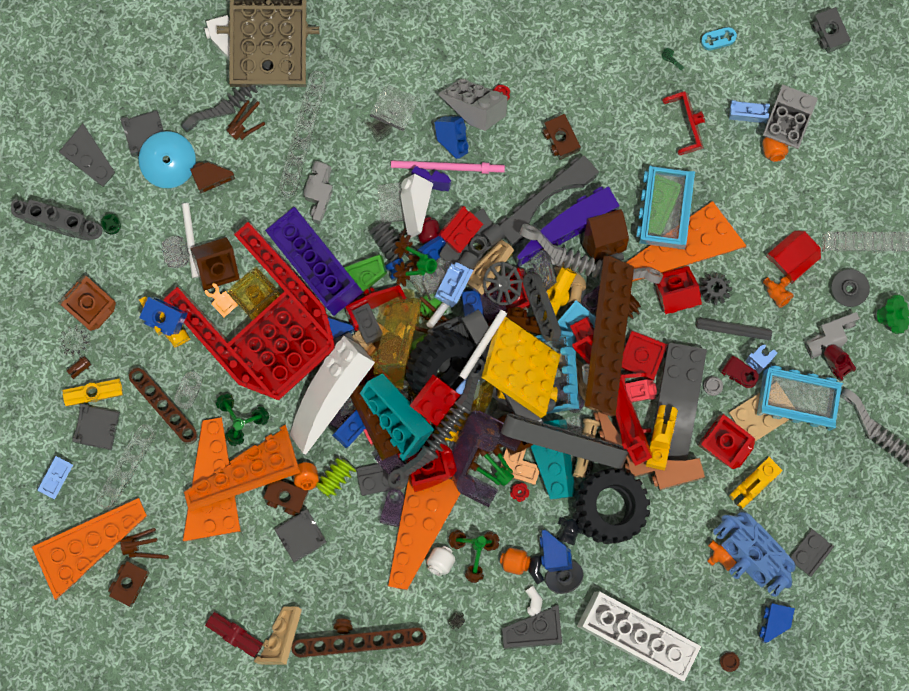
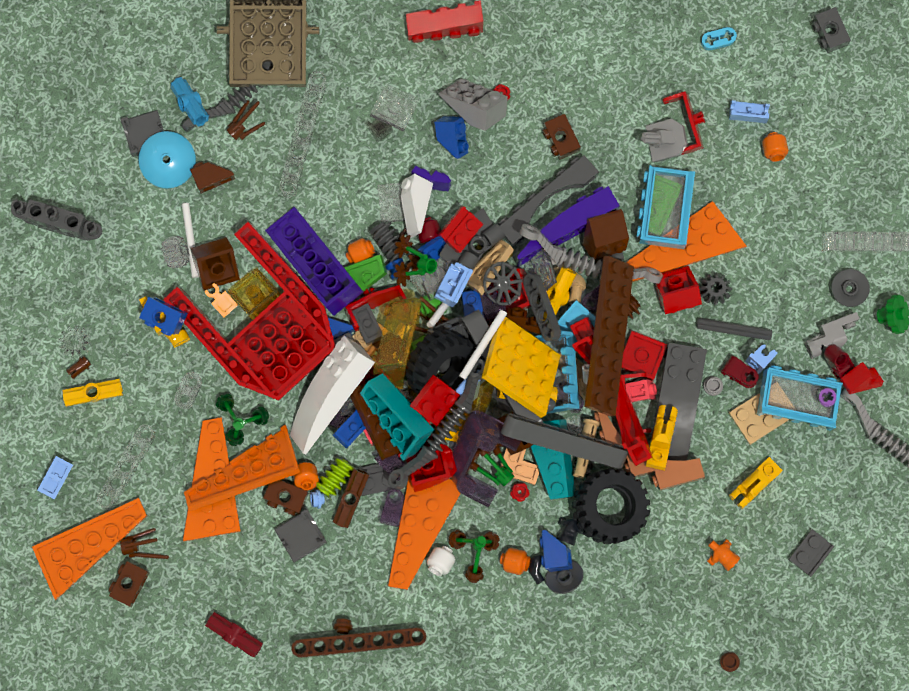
(87, 156): dark grey wing -> none
(88, 303): dark orange slope -> none
(96, 427): dark grey piece -> none
(107, 222): dark green wheel -> none
(158, 398): reddish brown beam -> none
(189, 101): none -> dark azure piece
(220, 41): white slope -> none
(279, 645): tan wing -> none
(317, 499): none -> light blue plate
(318, 190): light grey plate -> none
(355, 486): none -> reddish brown piece
(360, 250): none -> orange head
(445, 22): none -> wedge
(456, 620): clear smoke plate -> none
(485, 167): bright pink bar -> none
(536, 601): white arm -> none
(536, 631): dark grey wing -> none
(638, 636): white slope -> none
(666, 139): none -> light grey piece
(667, 55): clear green hand -> none
(727, 442): red slope -> none
(755, 552): medium blue piece -> none
(777, 291): orange piece -> none
(778, 620): blue slope -> none
(790, 116): light grey slope -> none
(795, 255): red slope -> none
(829, 403): none -> medium lavender bush
(861, 379): none -> red slope

